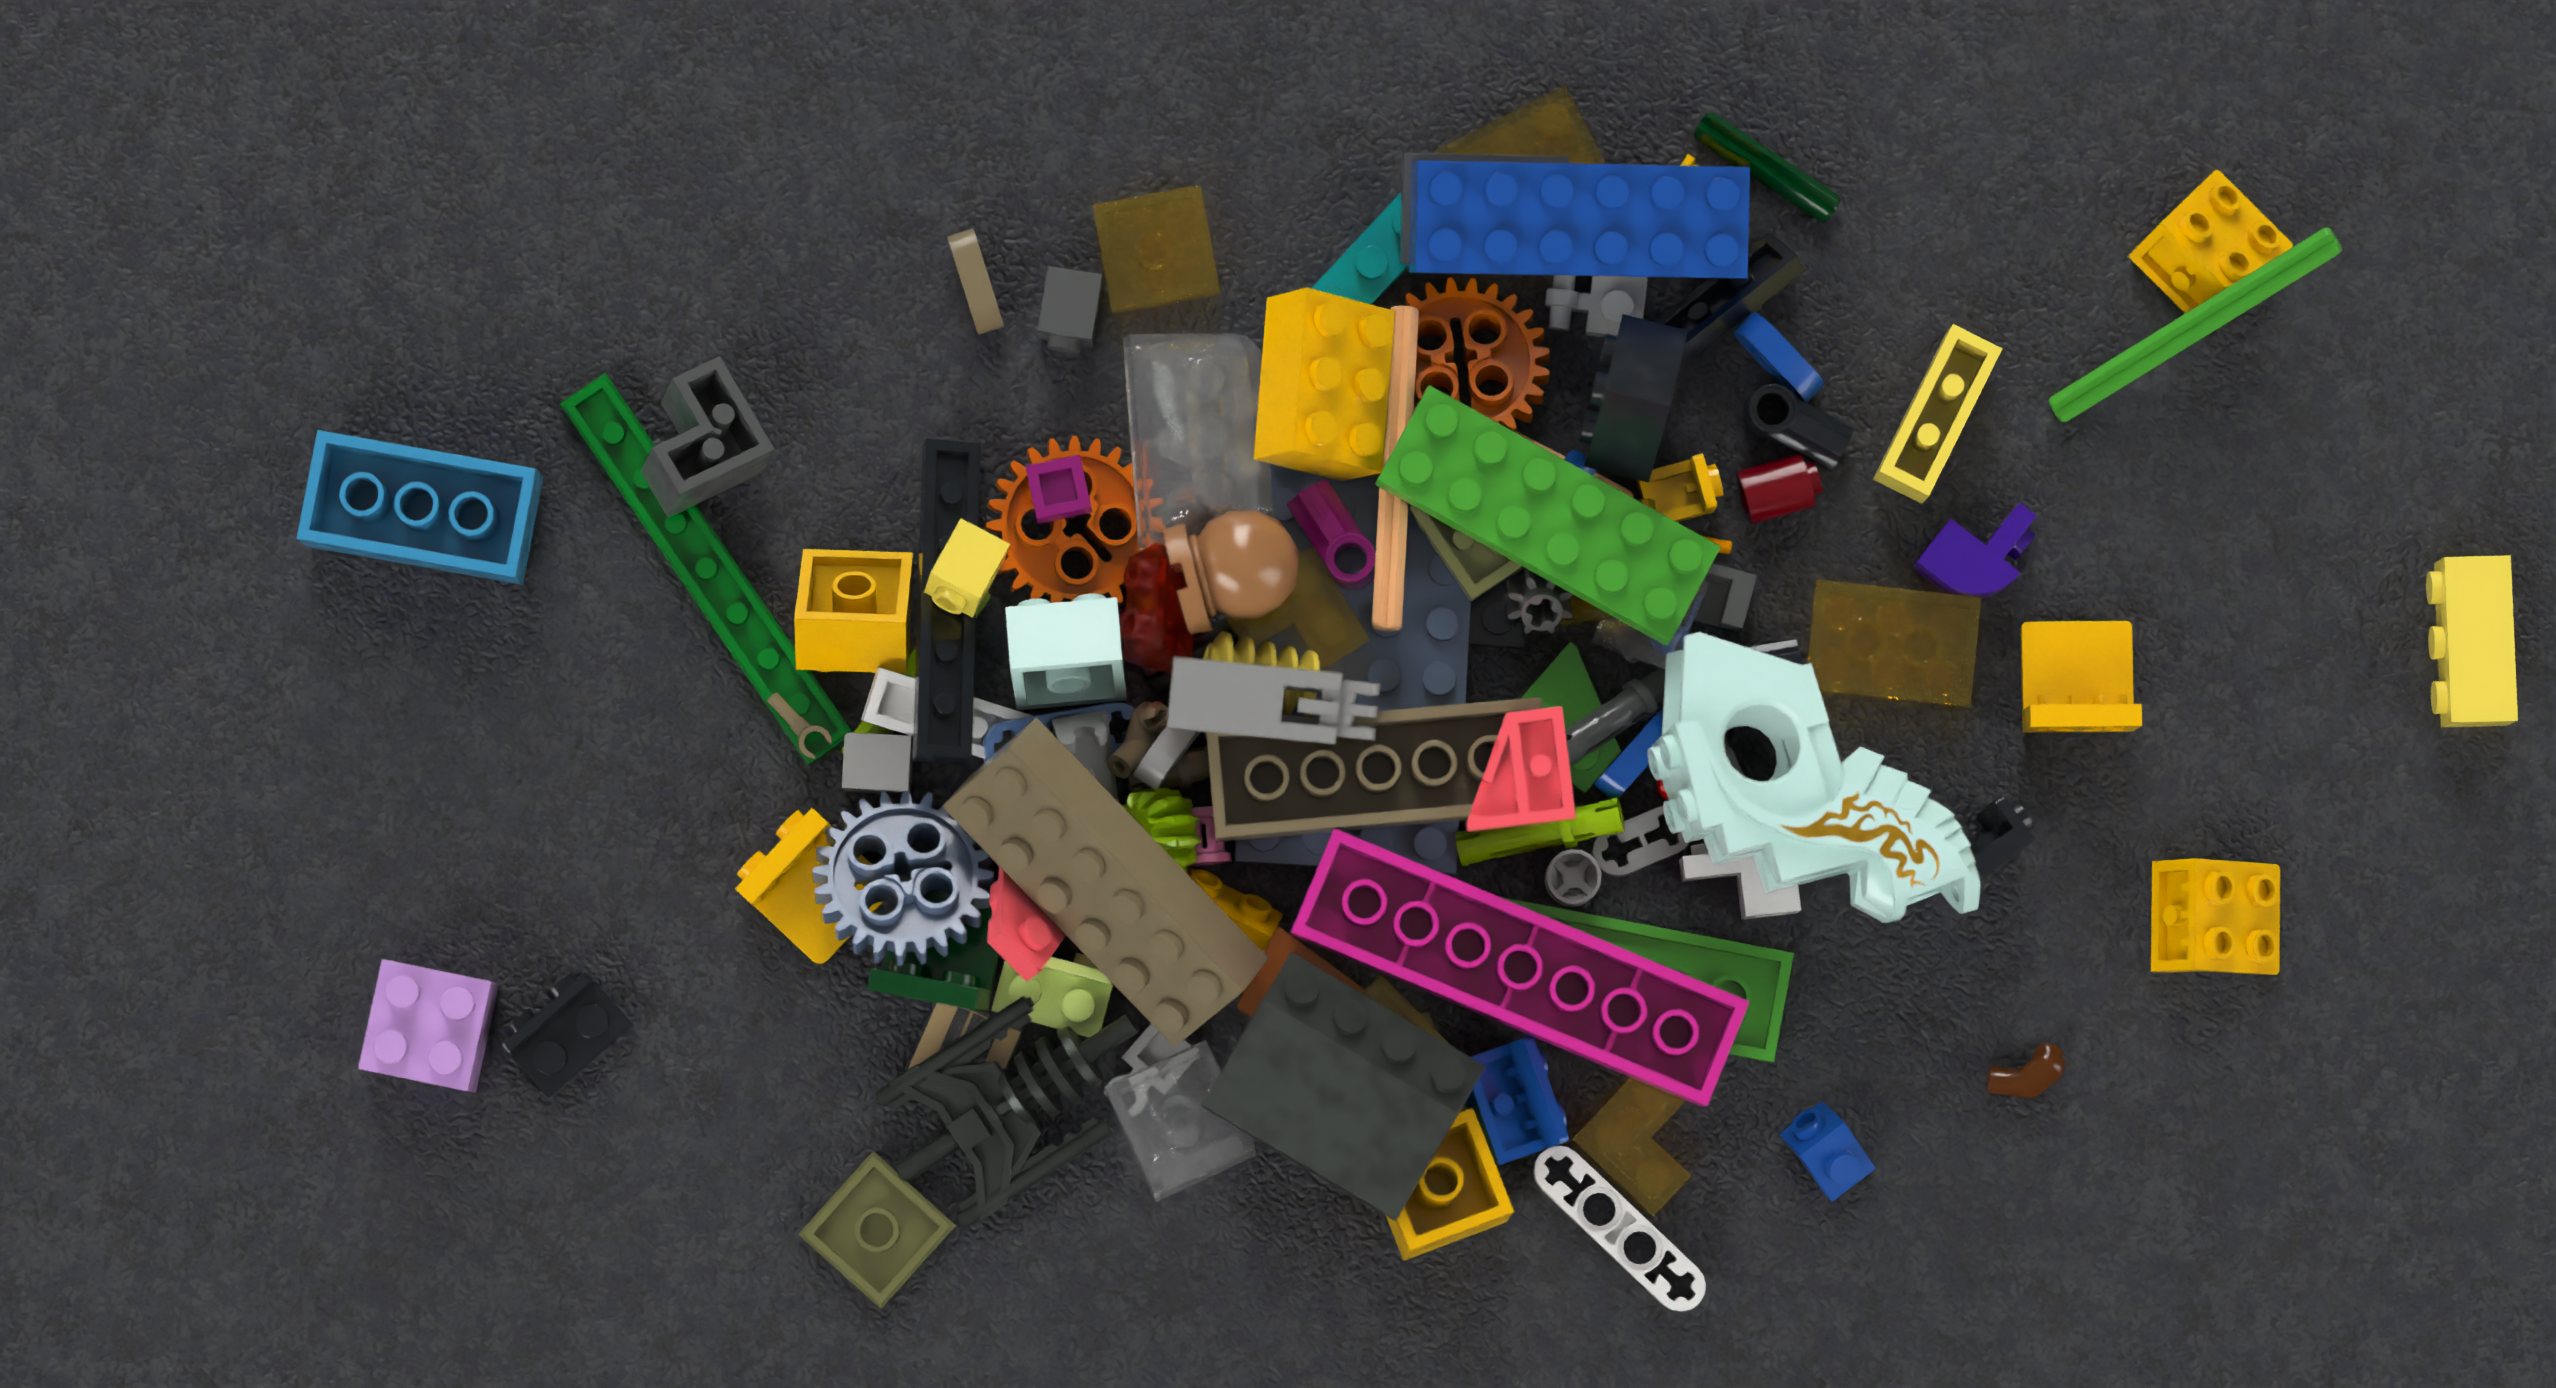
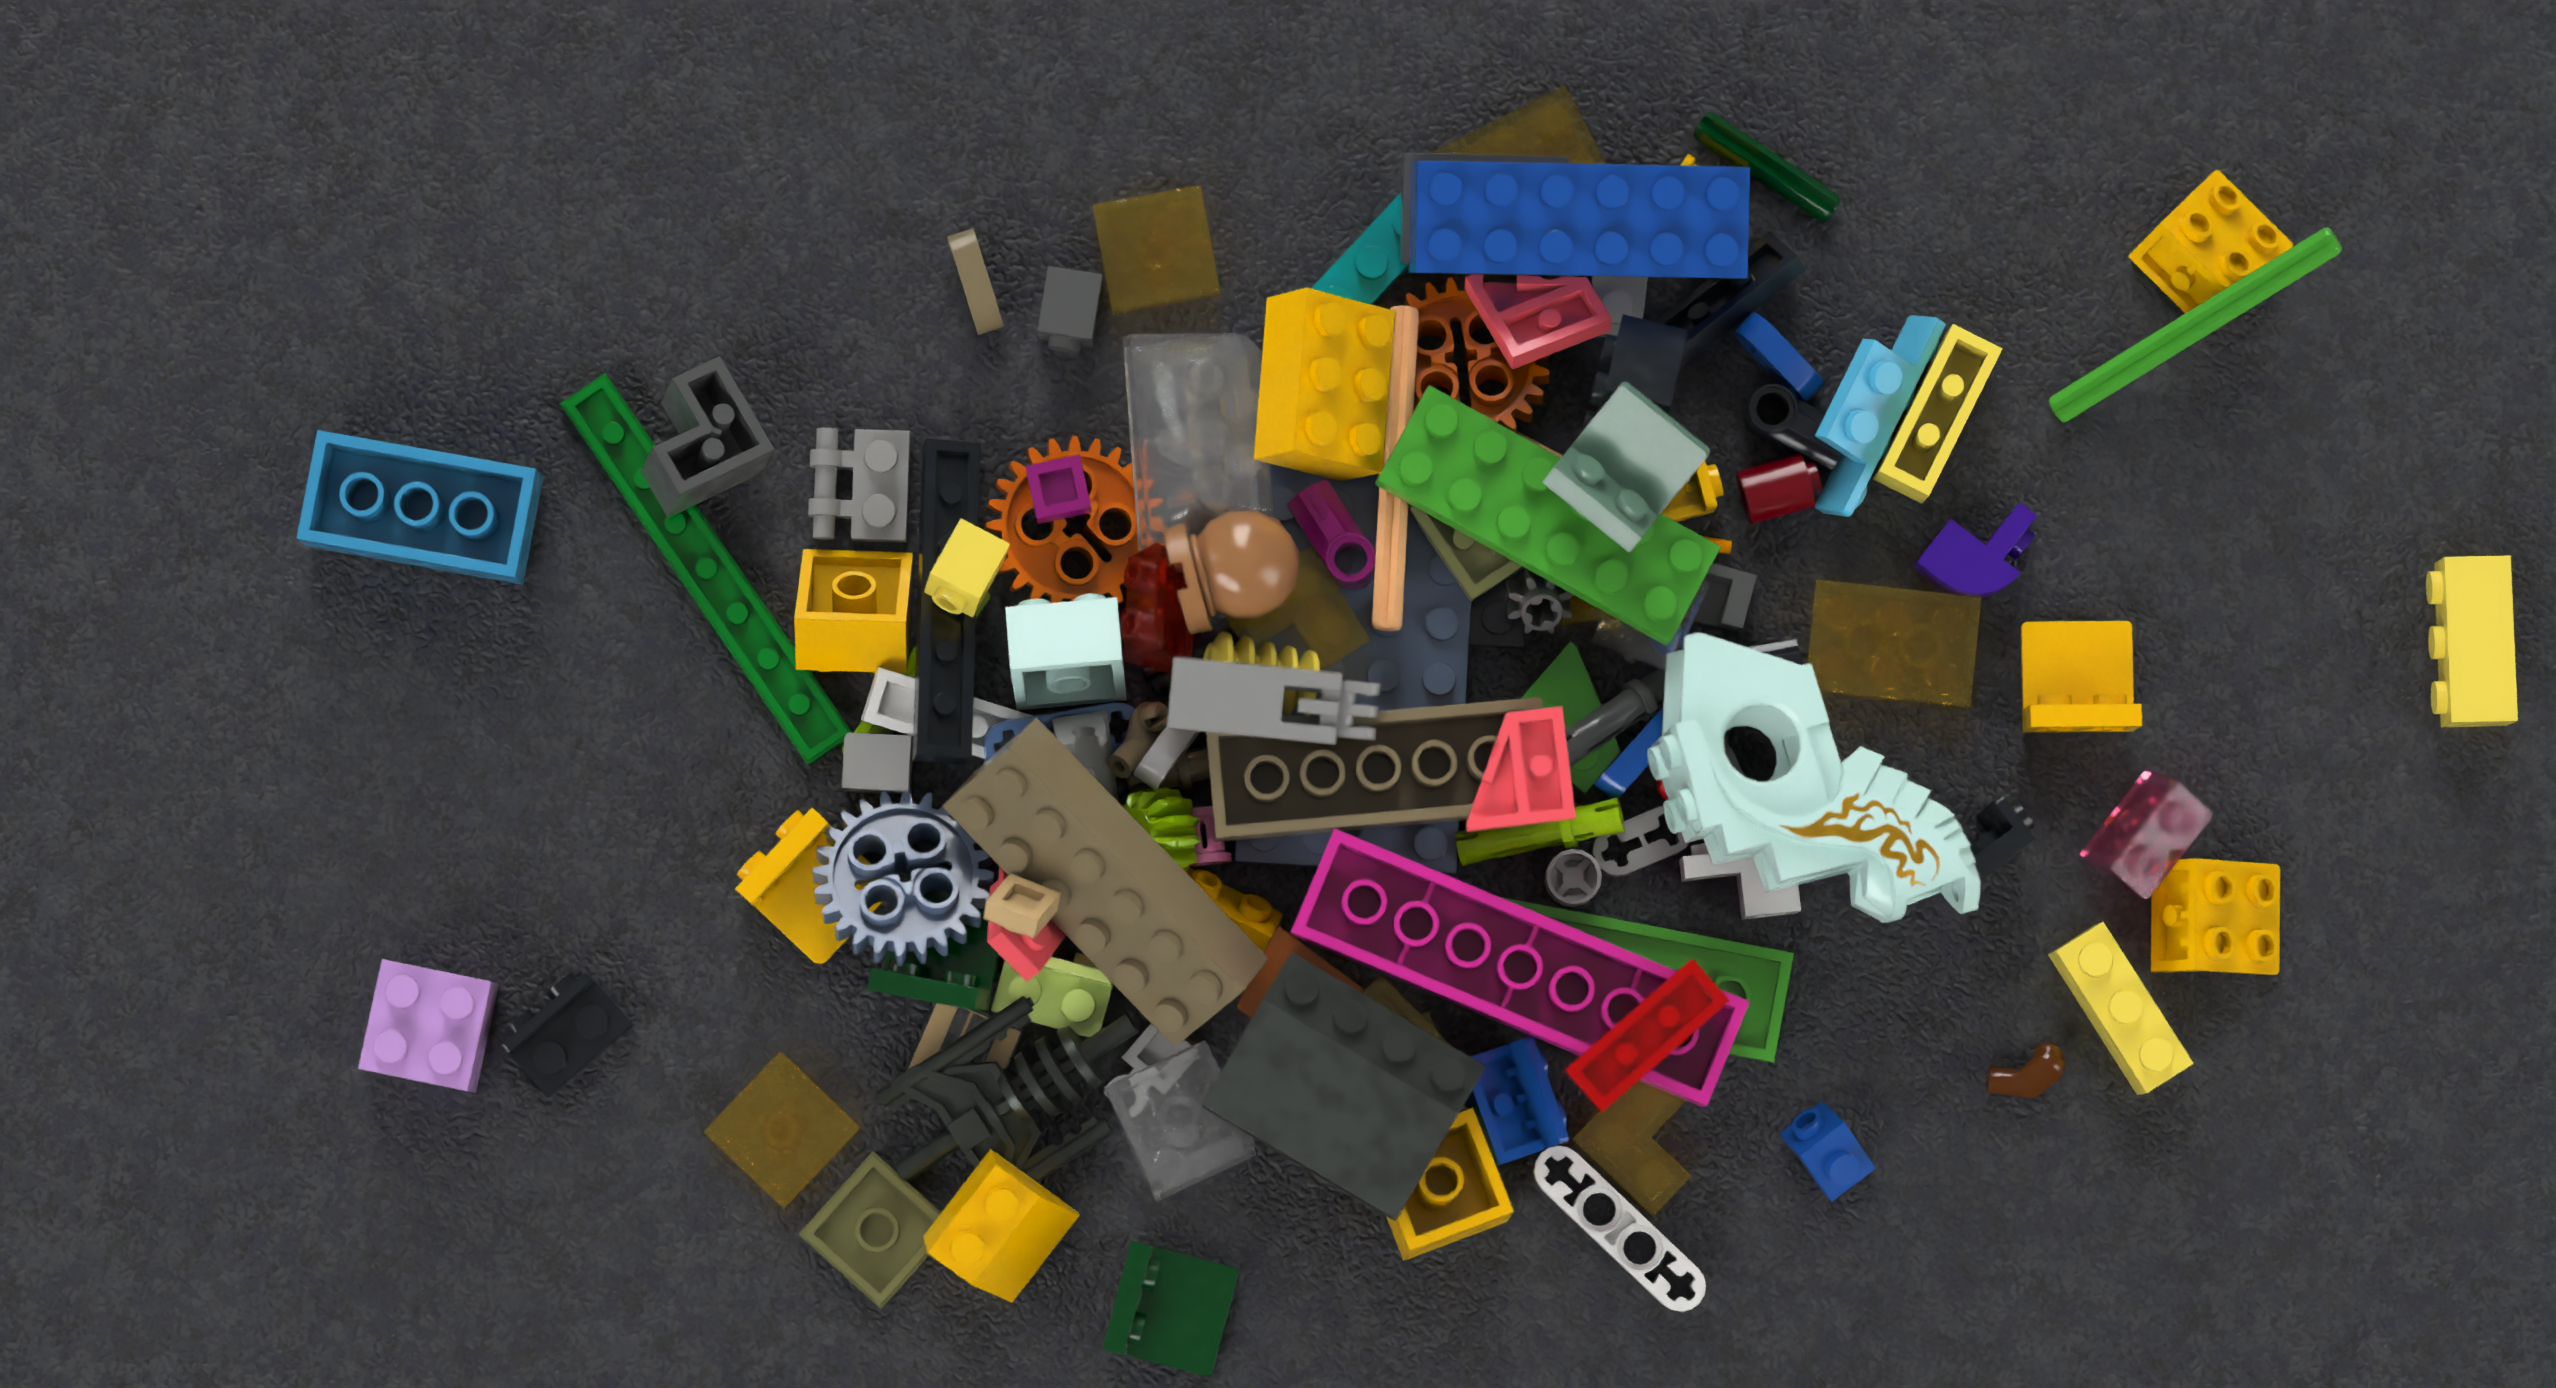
(782, 1130): none -> clear yellow plate
(797, 723): dark tan hand -> none
(879, 485): none -> light grey plate
(999, 1228): none -> yellow slope
(1021, 906): none -> tan plate
(1170, 1309): none -> dark green bracket
(1538, 314): none -> coral wing
(1626, 466): none -> sand green bracket
(1646, 1035): none -> red plate
(1868, 408): none -> medium azure bracket
(2120, 1009): none -> light yellow brick
(2147, 833): none -> clear pink bracket

